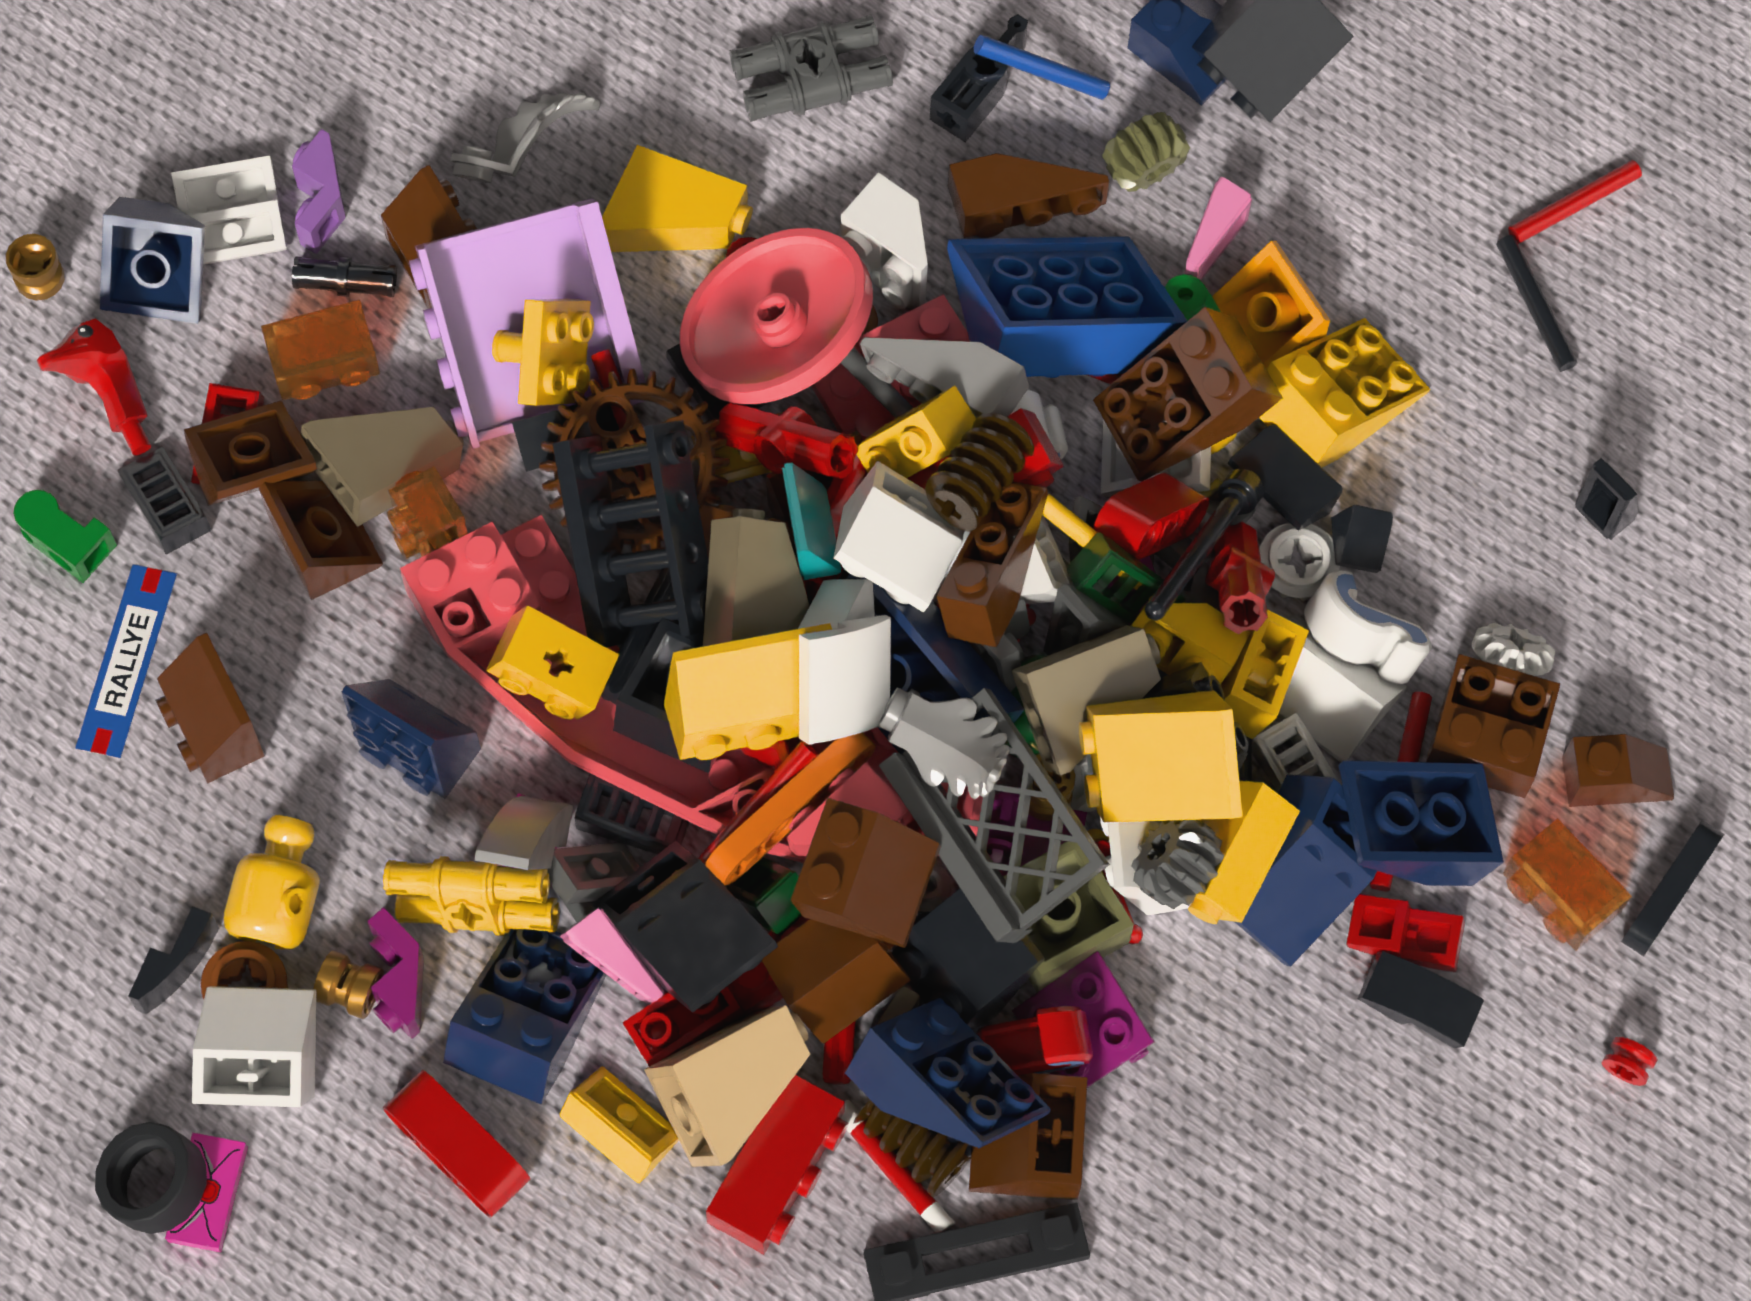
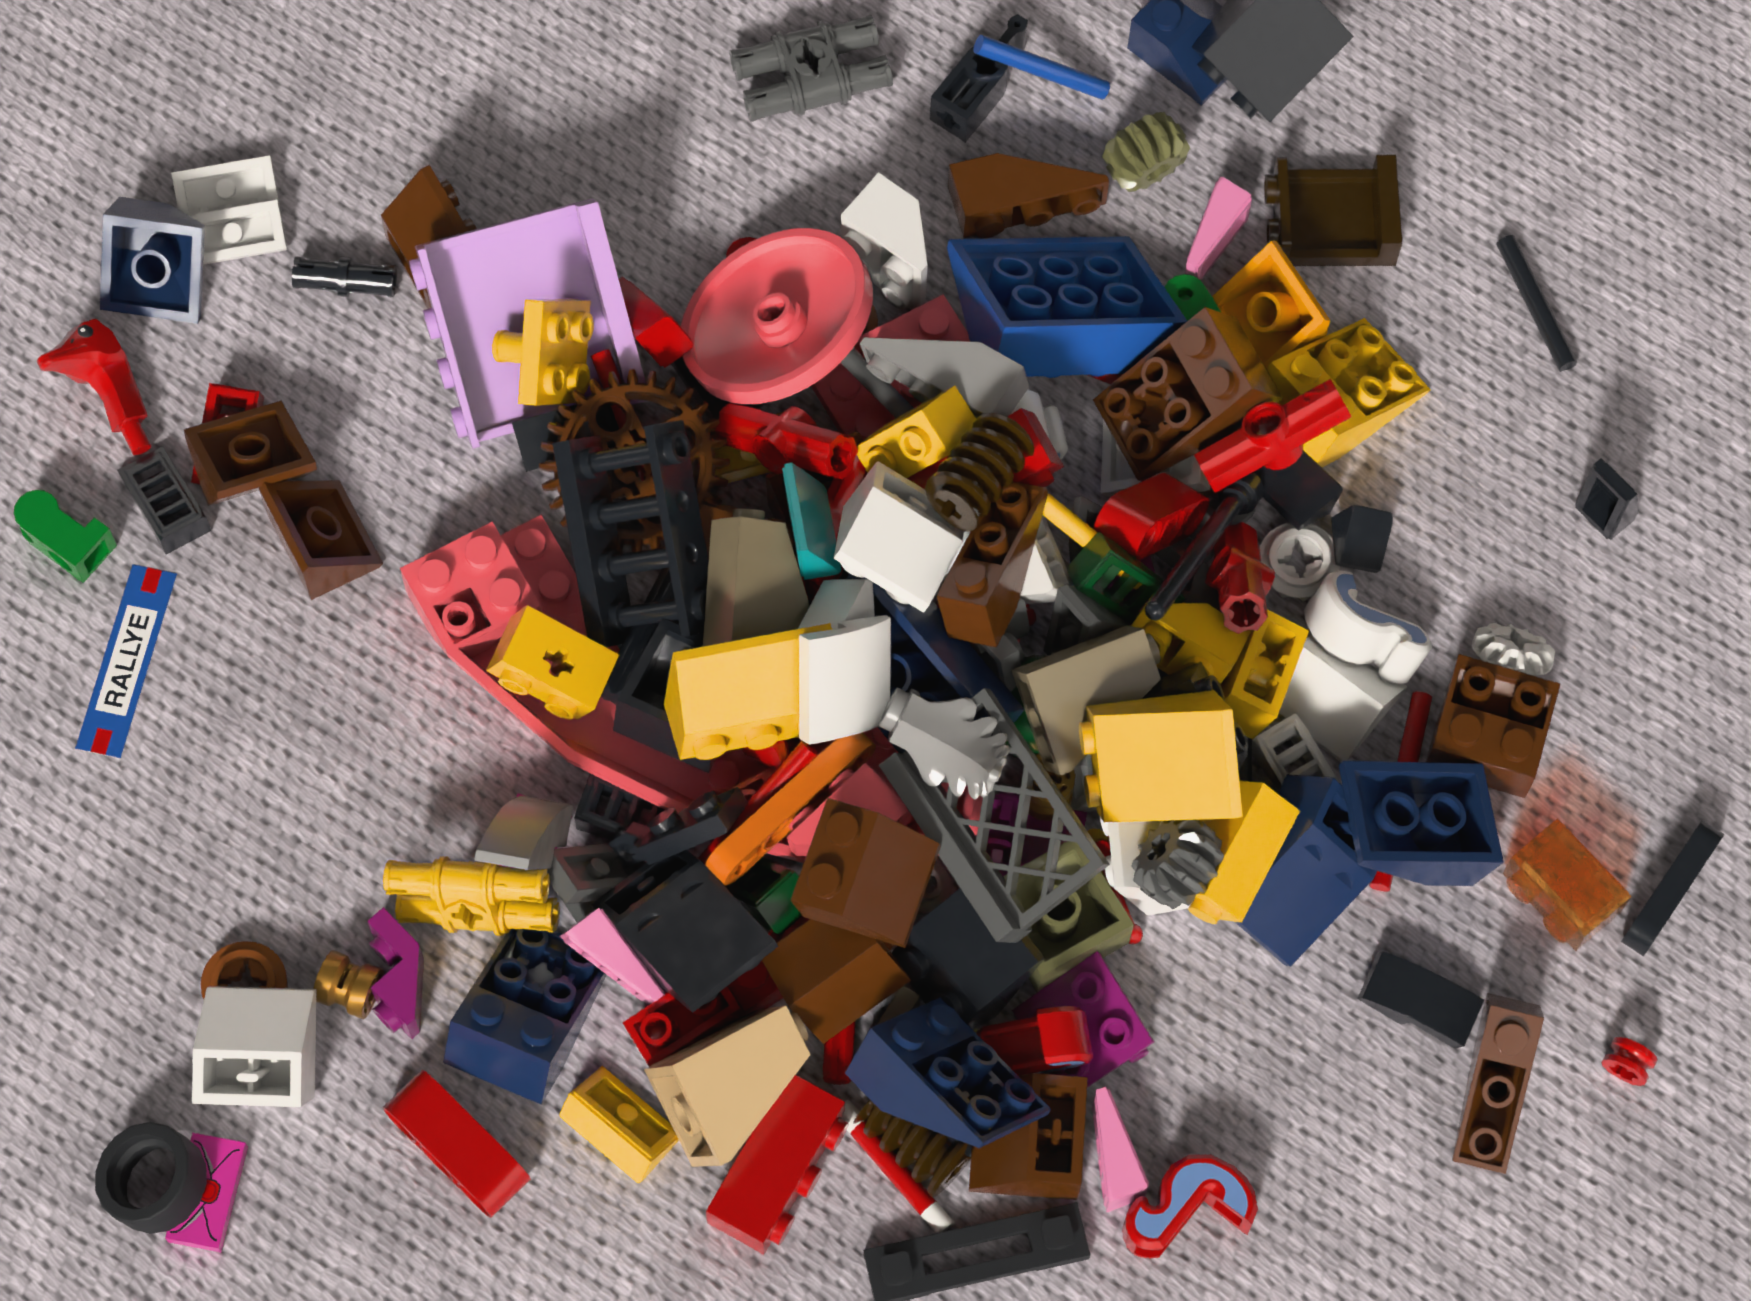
(36, 256): pearl gold wheel -> none
(164, 972): black slope -> none
(208, 712): reddish brown slope -> none
(273, 889): yellow piece -> none
(318, 177): medium lavender slope -> none
(321, 350): clear orange brick -> none
(370, 452): dark tan slope -> none
(410, 735): dark blue slope -> none
(424, 514): clear orange brick -> none
(517, 136): light grey plant -> none
(654, 326): none -> red slope
(673, 206): yellow slope -> none
(676, 832): none -> black hinge
(1118, 1162): none -> bright pink slope
(1181, 1192): none -> red animal
(1272, 435): none -> red piece
(1336, 214): none -> dark brown panel
(1408, 933): red slope -> none
(1497, 1082): none -> reddish brown slope
(1575, 201): red bar -> none
(1616, 771): reddish brown slope -> none

